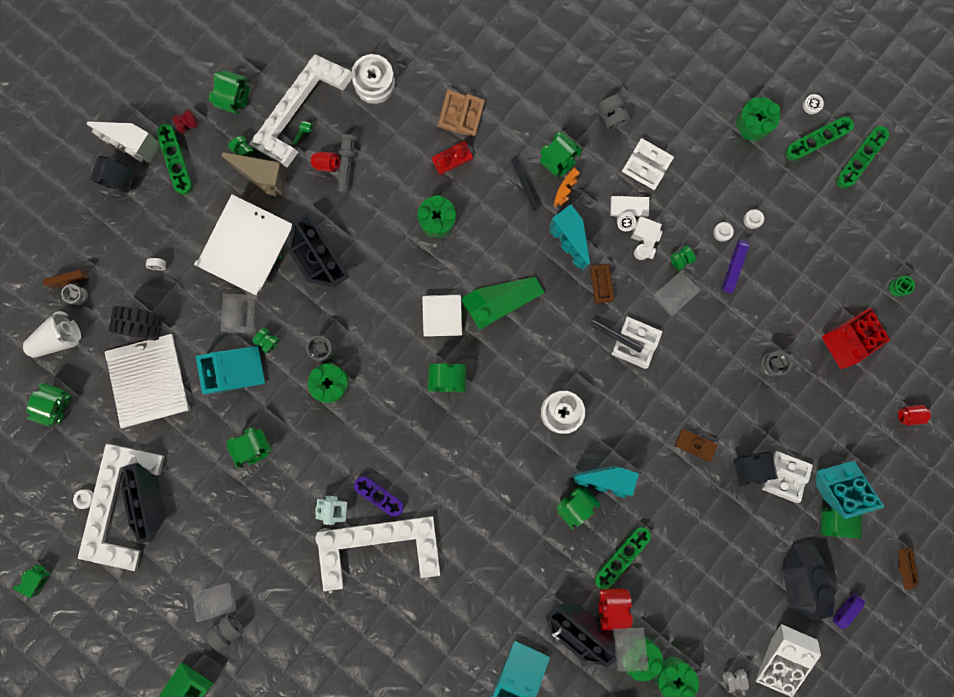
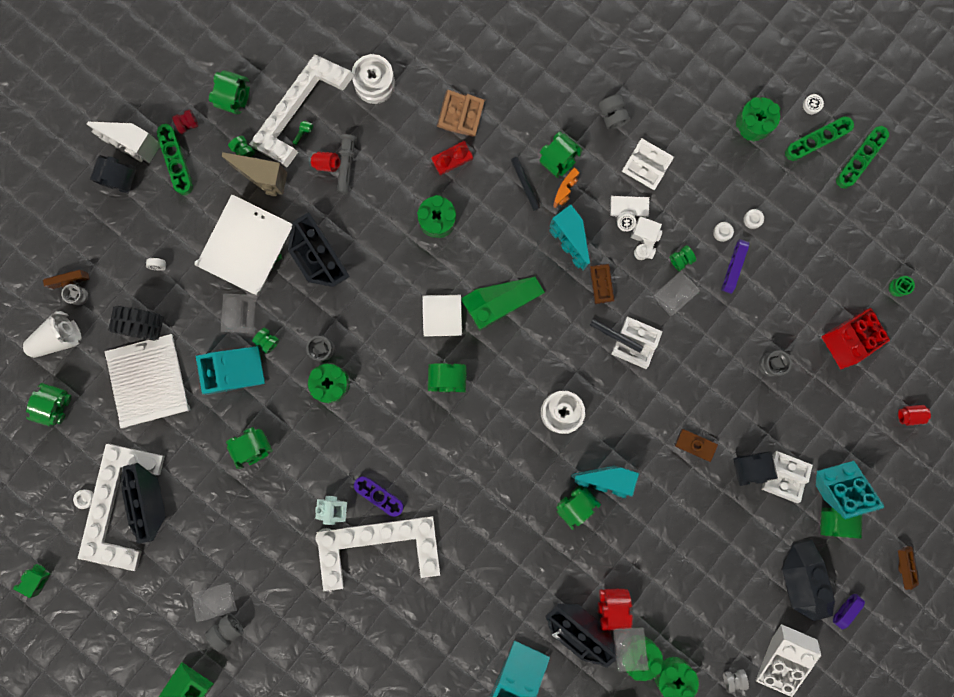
(619, 555): green beam -> none

